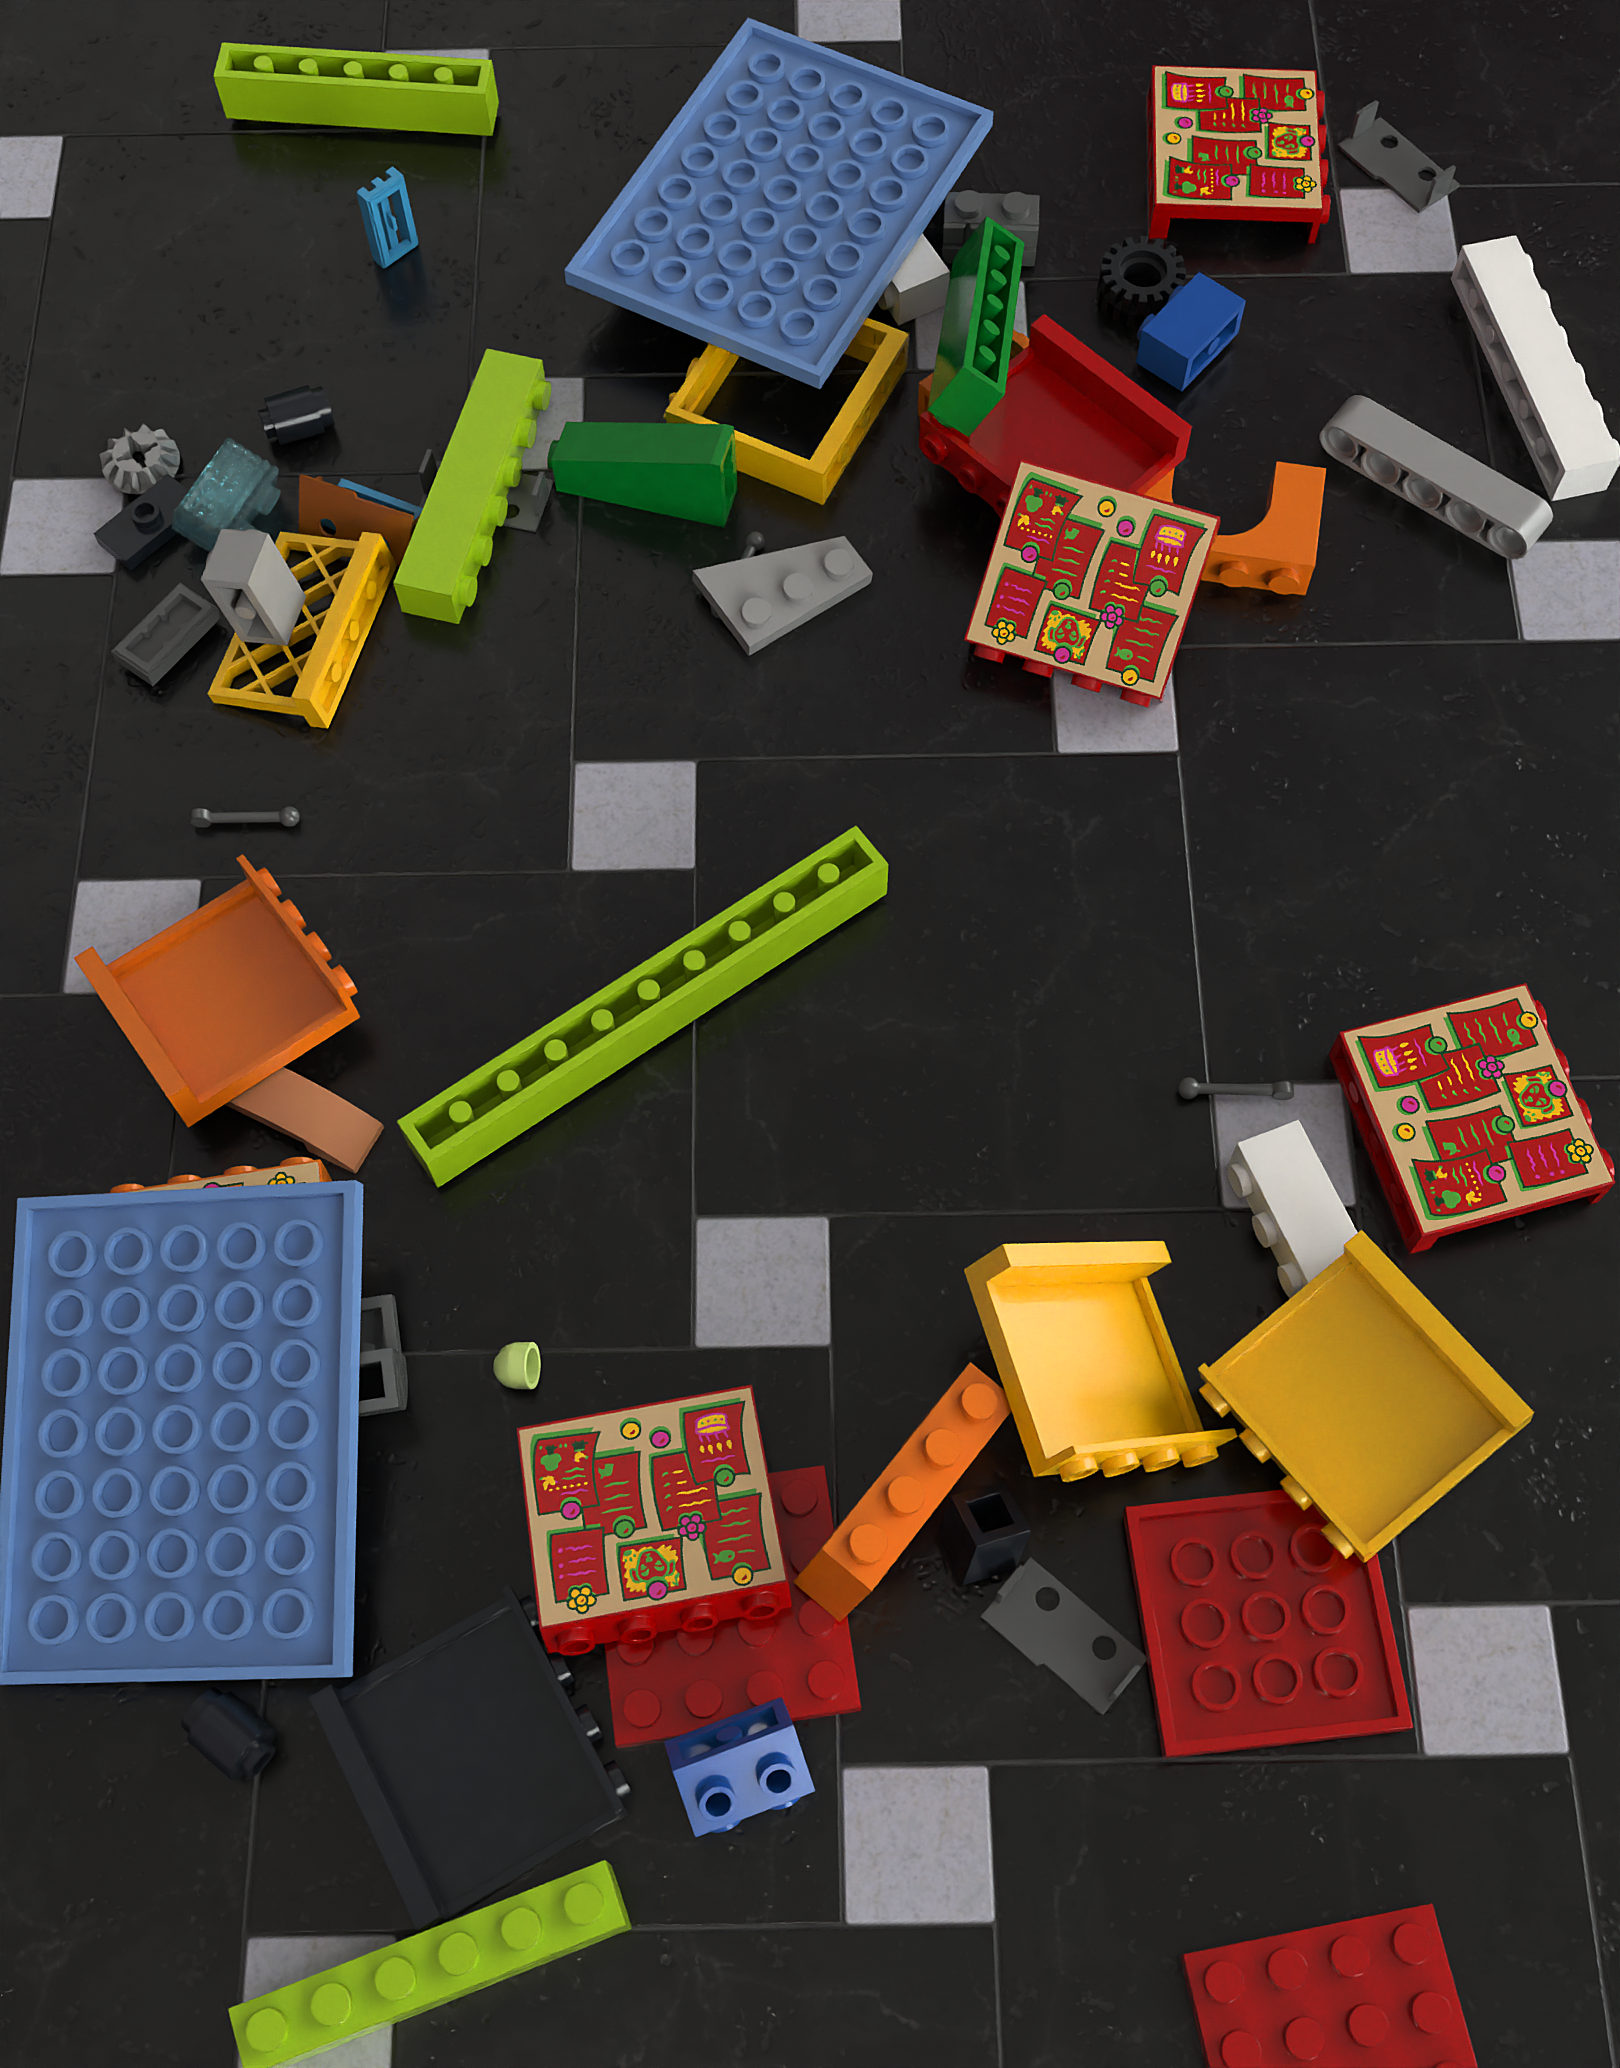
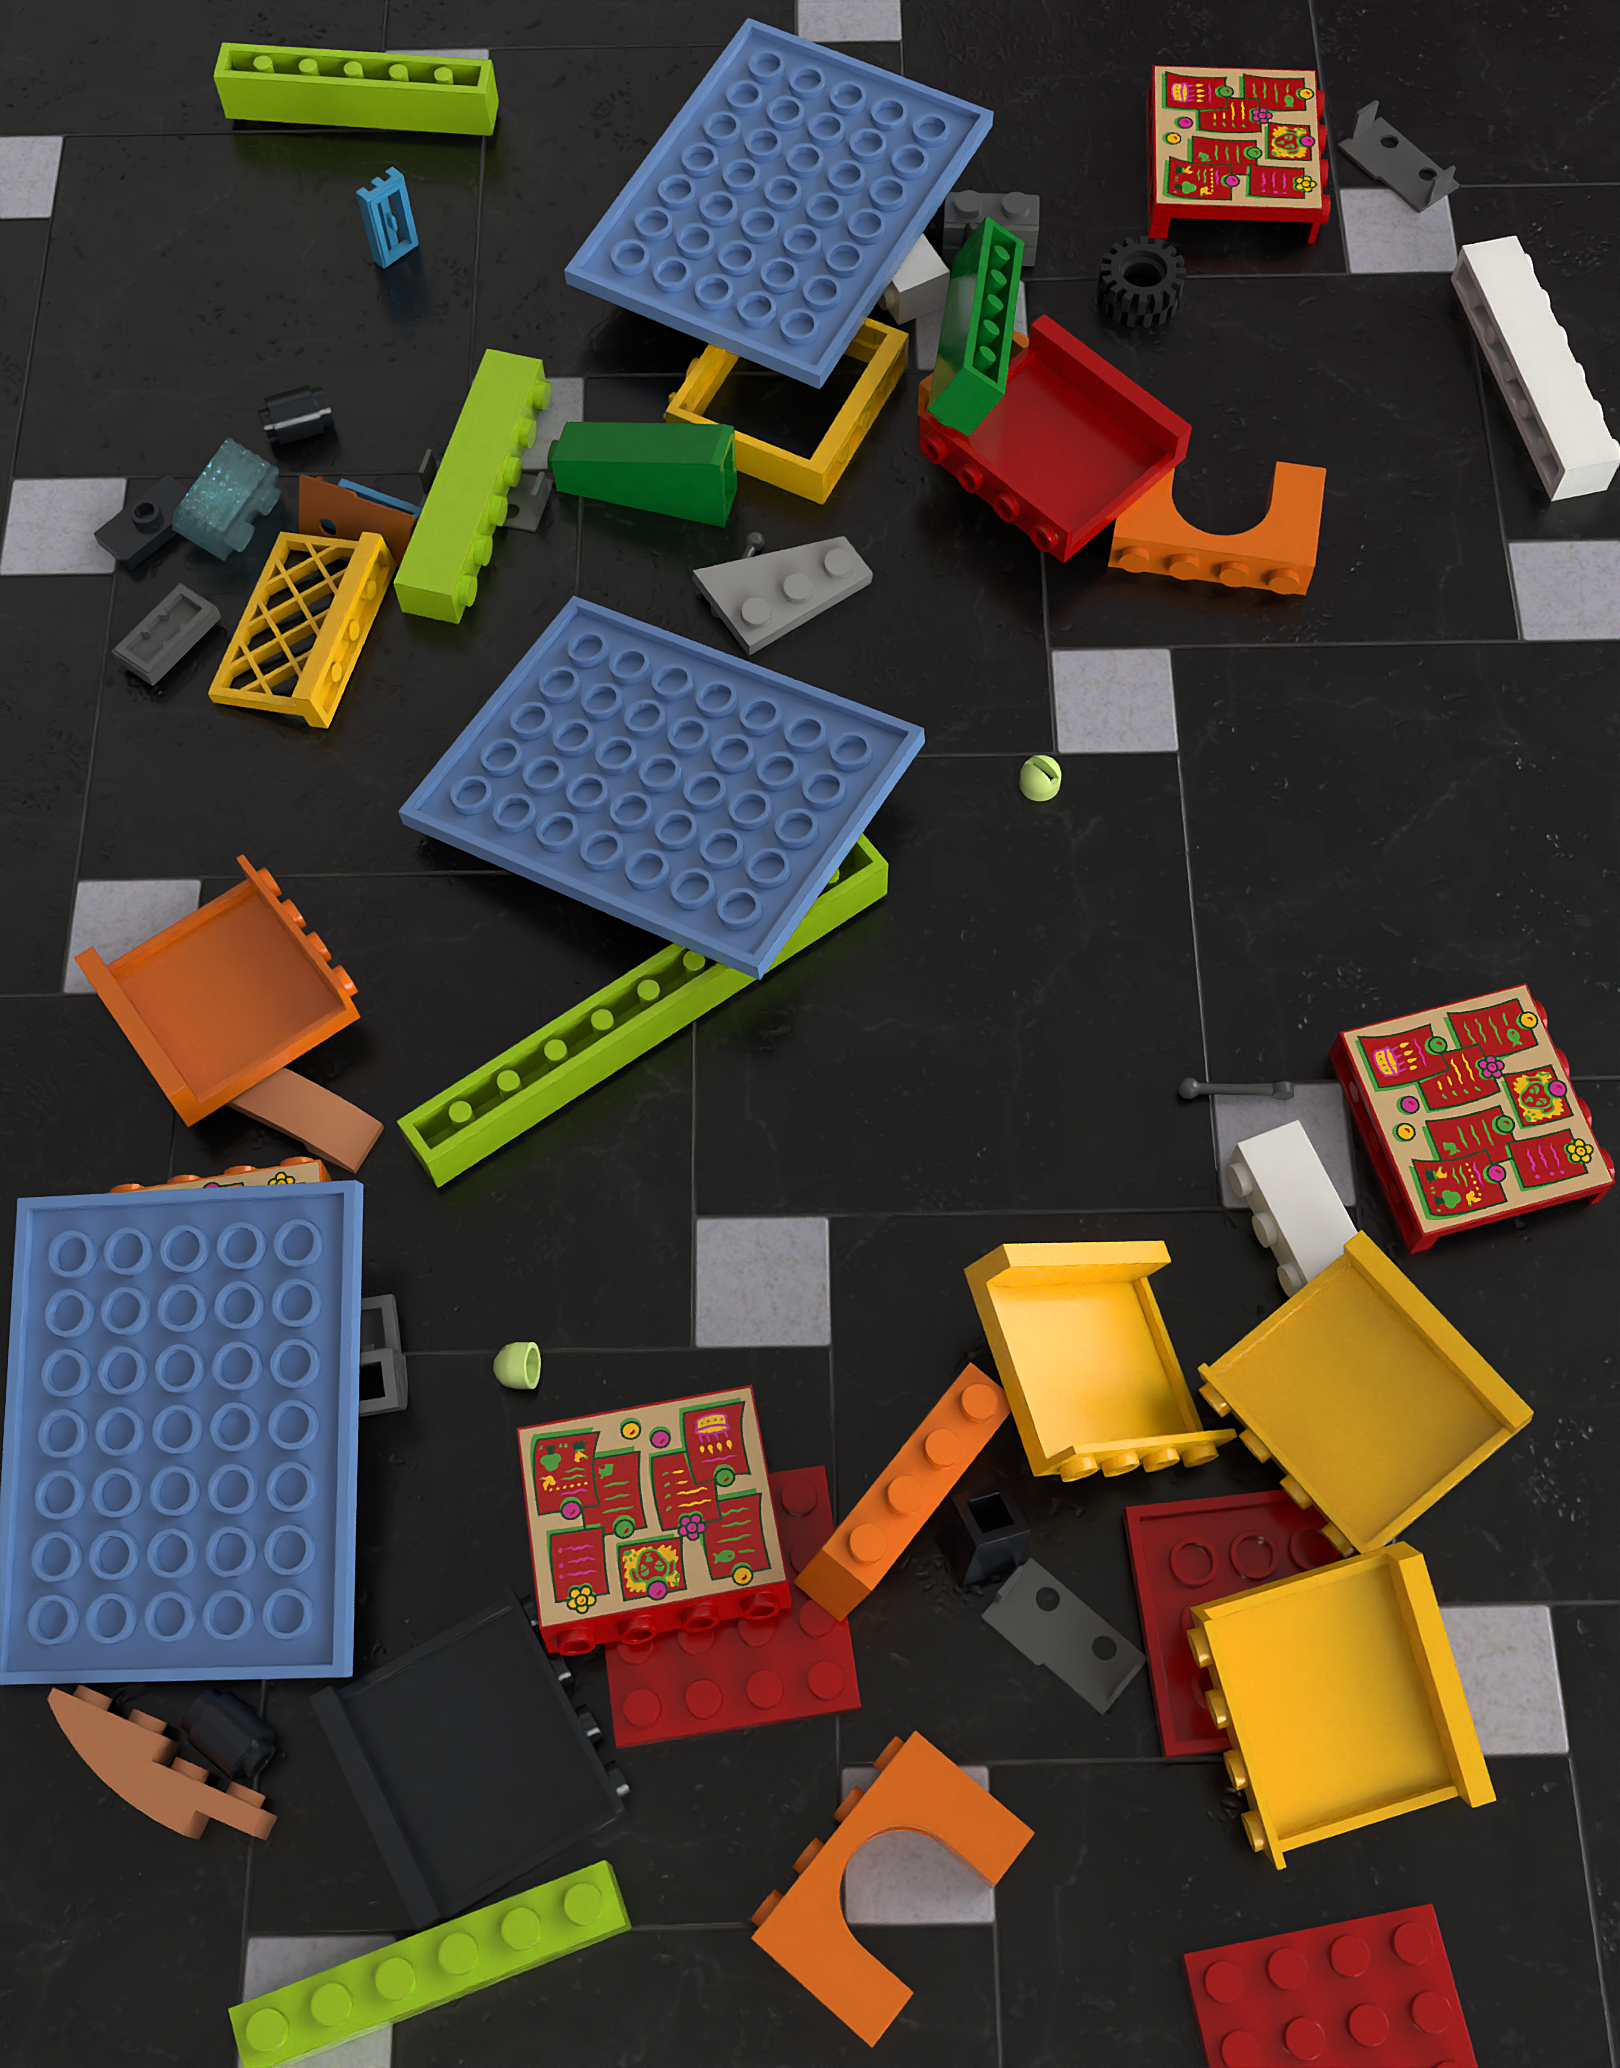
(123, 471): light grey gear -> none
(135, 1763): none -> nougat slope
(203, 818): dark grey hinge -> none
(253, 586): light grey brick -> none
(665, 783): none -> medium blue plate
(739, 1767): brick -> none
(806, 1927): none -> orange arch
(1035, 782): none -> yellowish green hinge
(1091, 582): panel -> none
(1189, 330): blue brick -> none
(1338, 1699): none -> yellow panel
(1436, 477): light grey beam -> none

